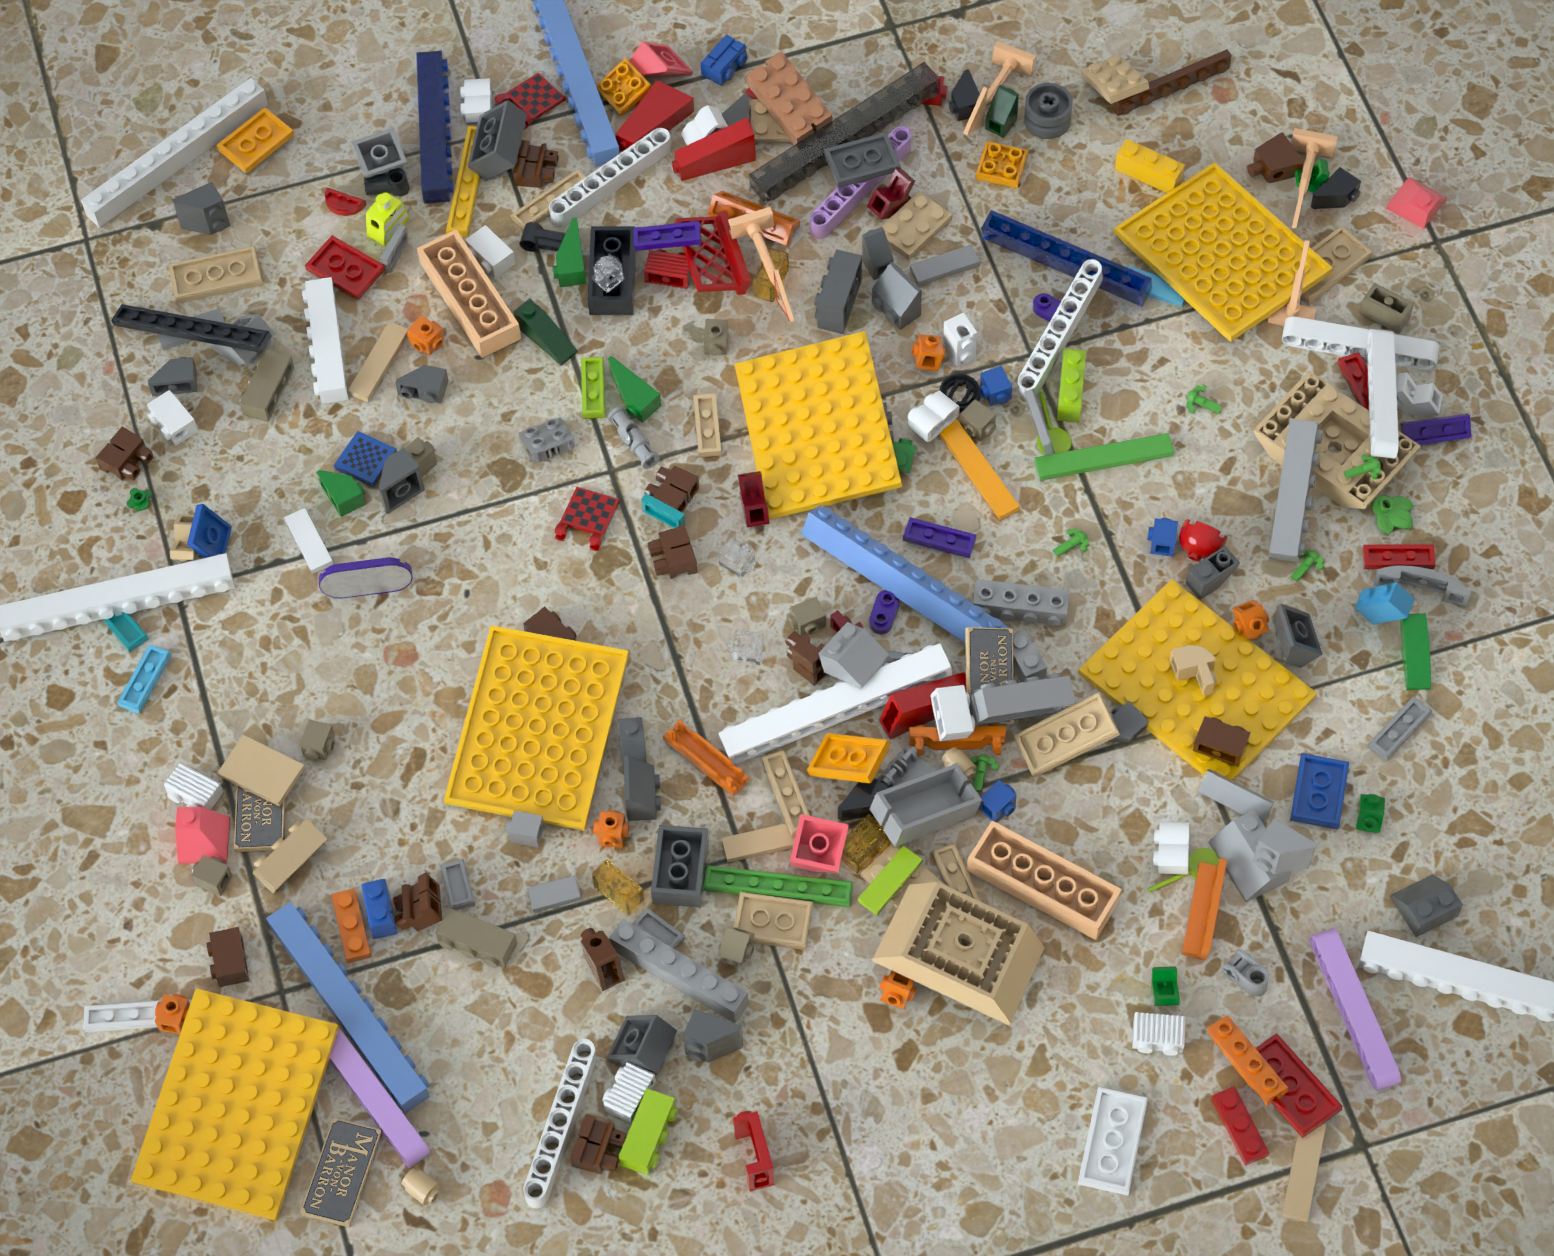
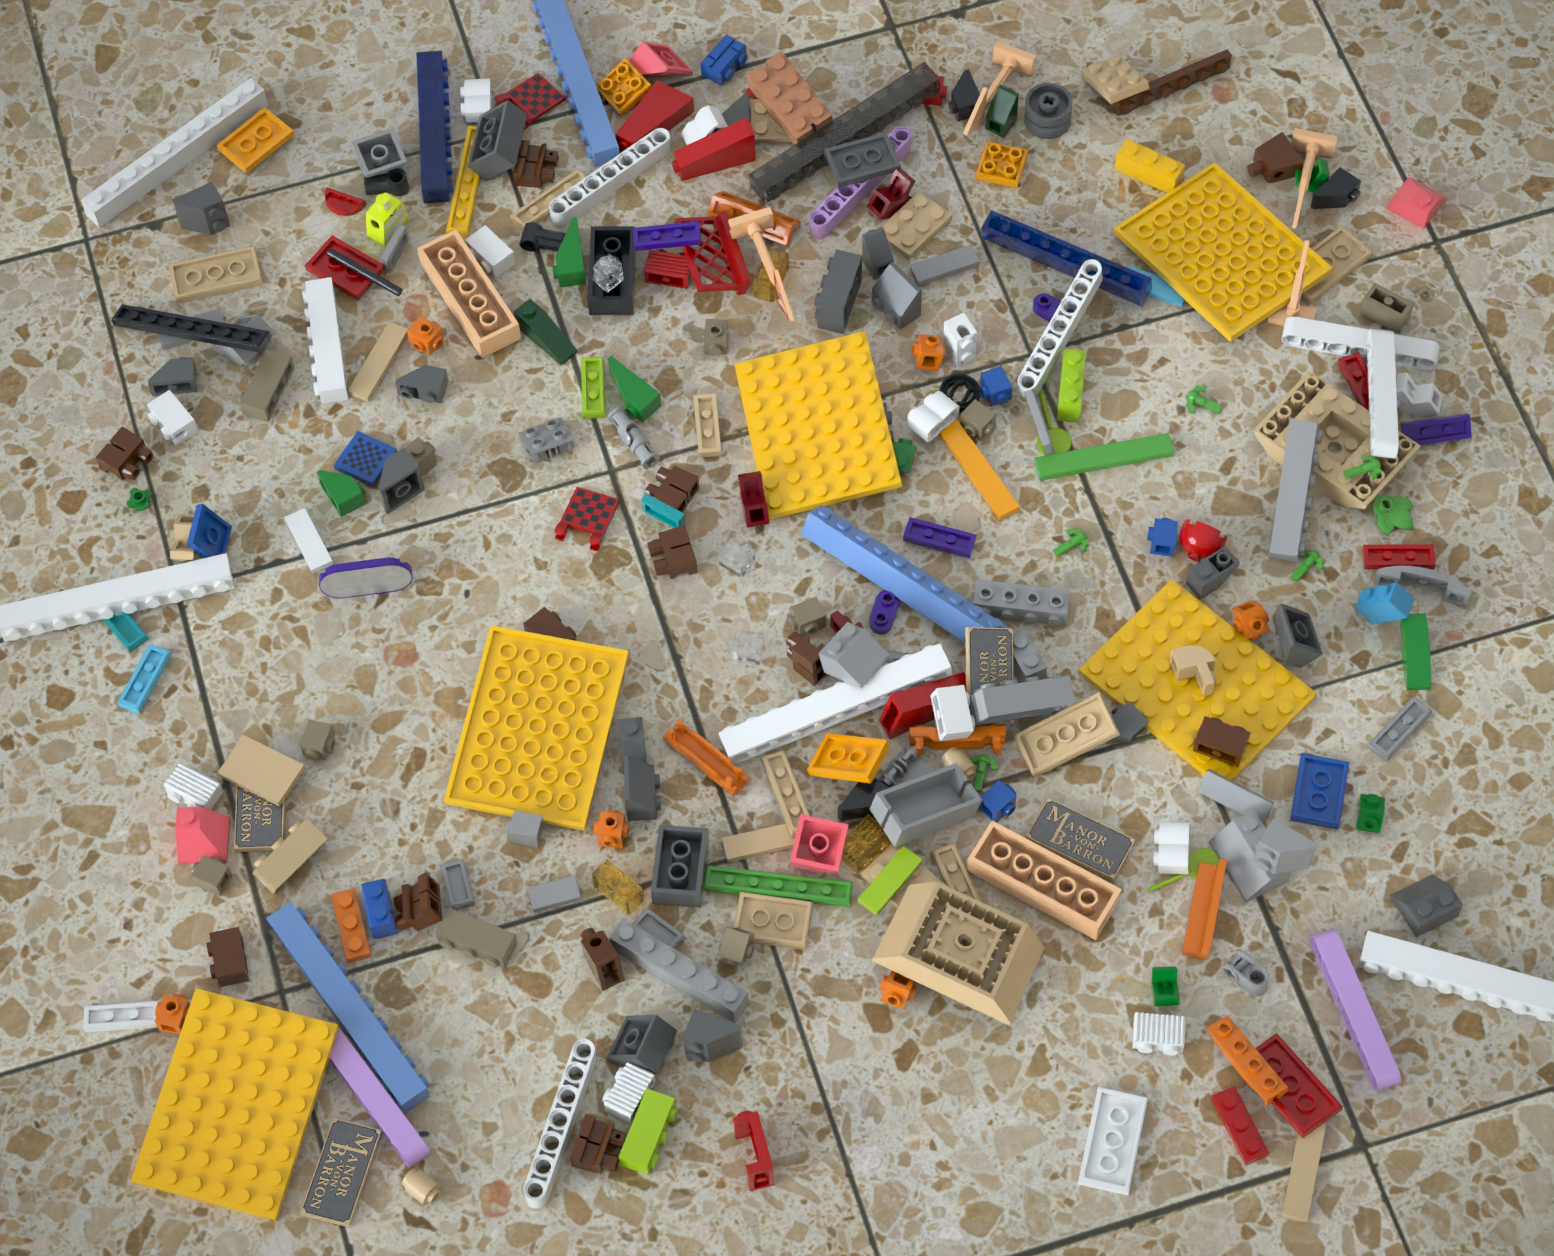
(364, 272): none -> black bar
(1080, 839): none -> tile

